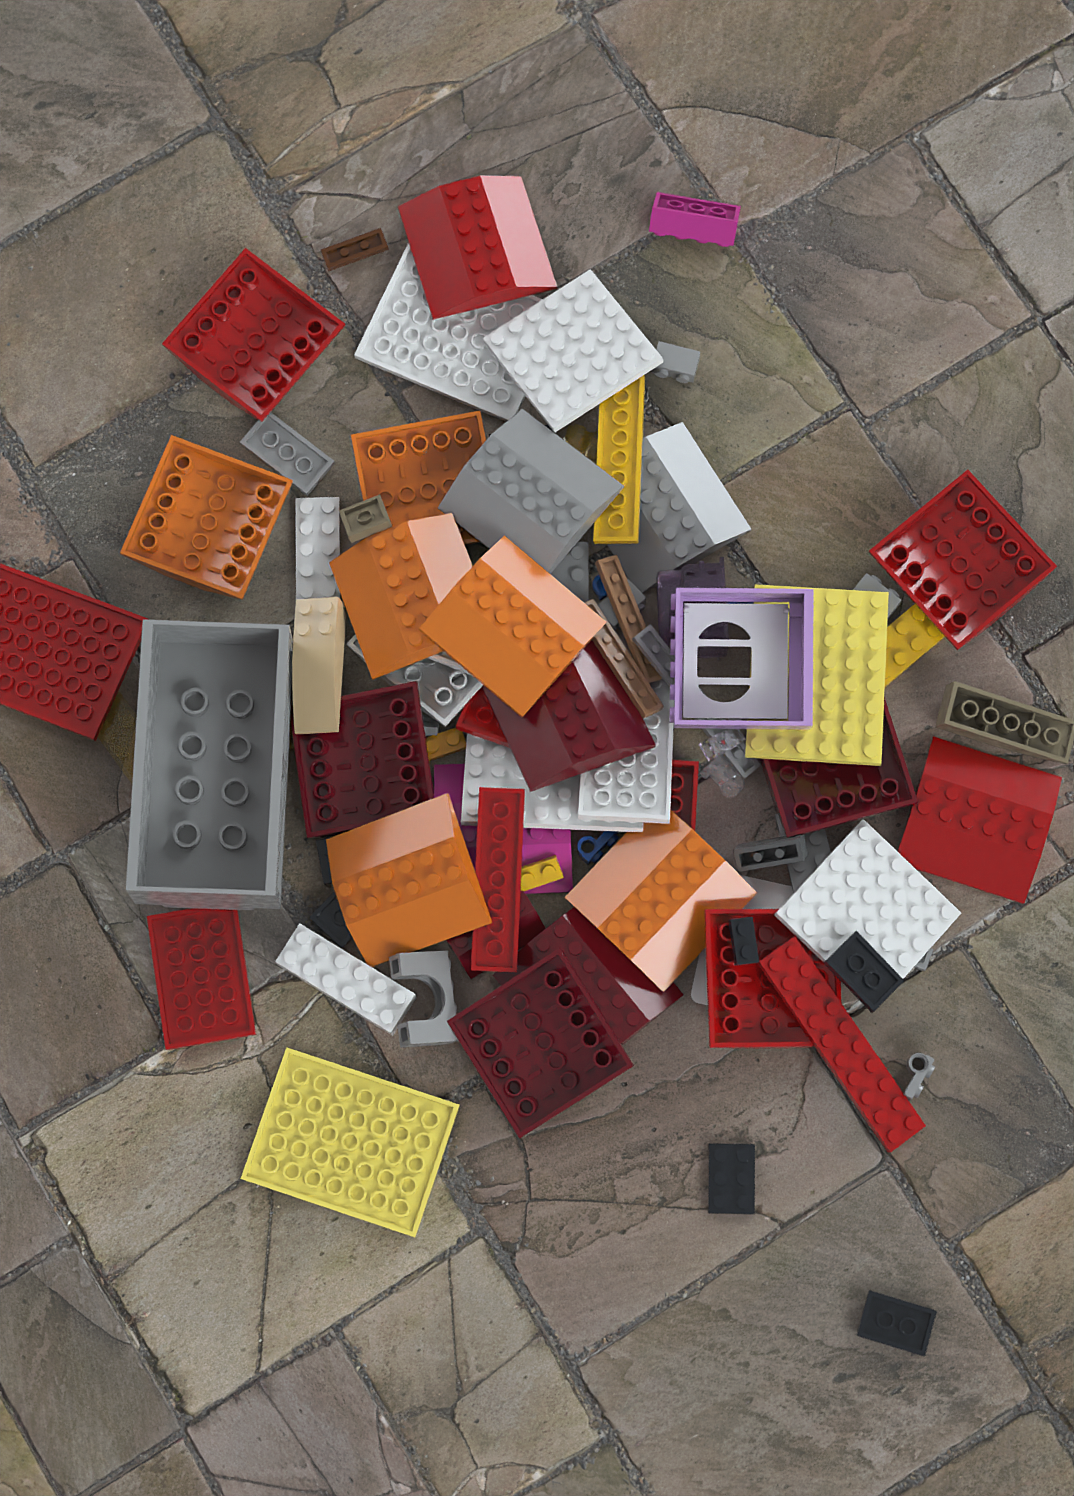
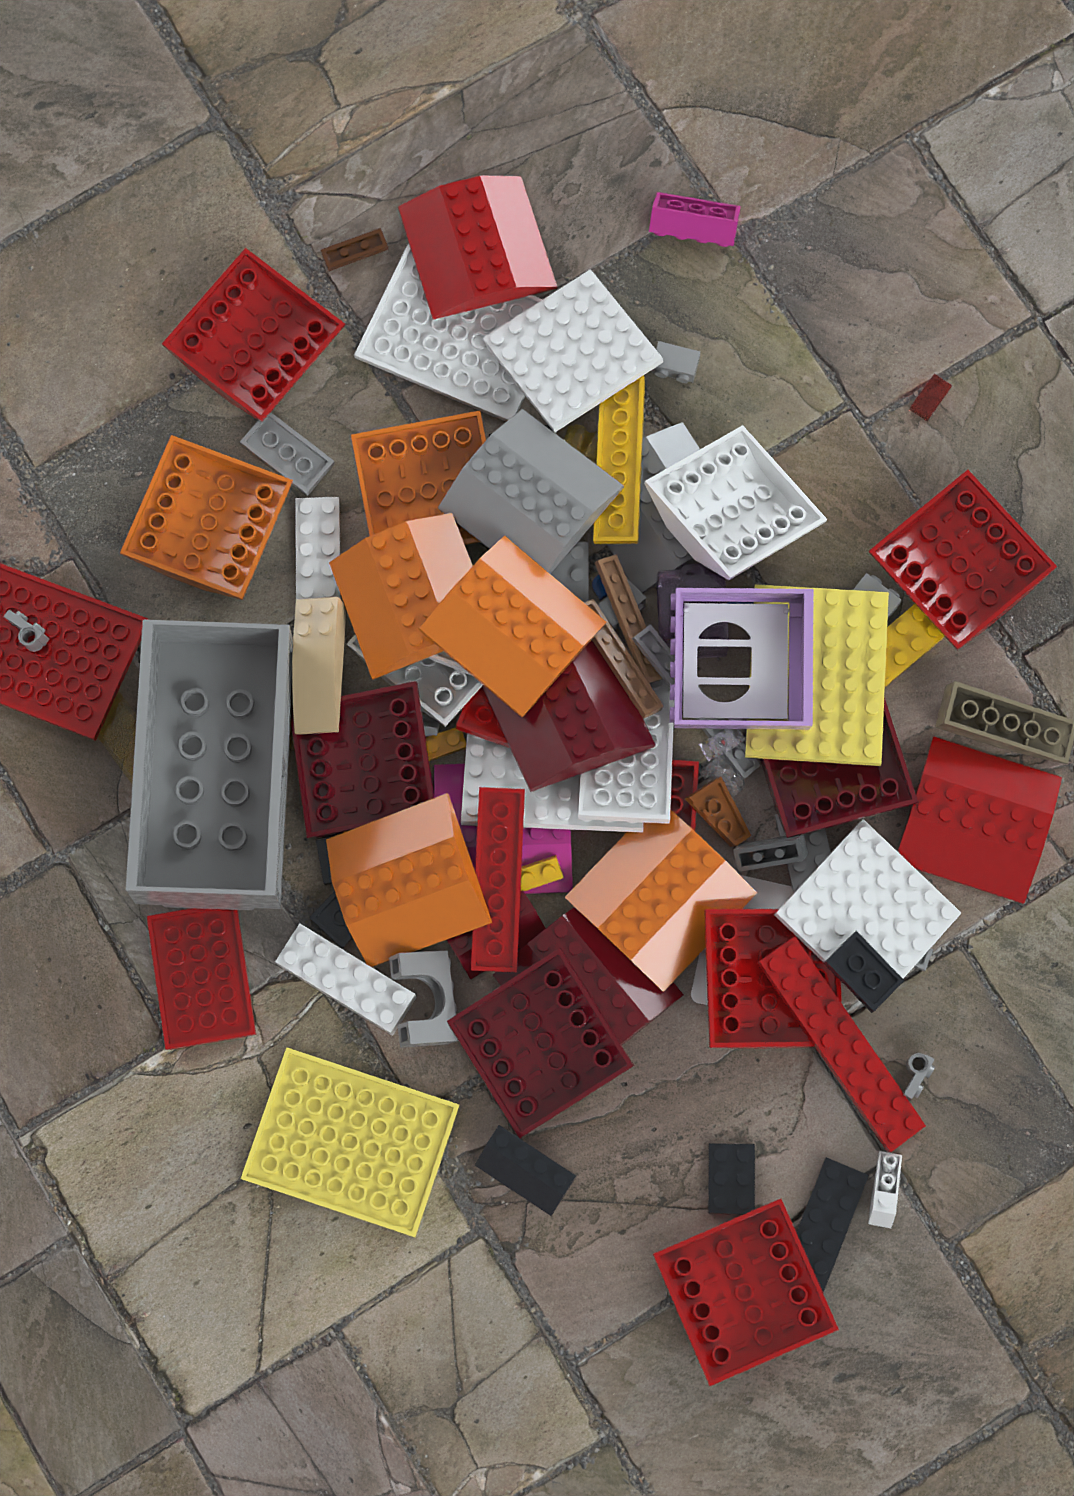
(26, 630): none -> light grey plate
(365, 518): dark tan plate -> none
(525, 1170): none -> black slope
(606, 838): blue plate -> none
(720, 811): none -> dark orange wing
(732, 504): none -> white slope
(743, 941): black plate -> none
(745, 1292): none -> red slope
(829, 1215): none -> black plate
(885, 1190): none -> white slope
(896, 1323): black plate -> none
(930, 397): none -> clear red tile

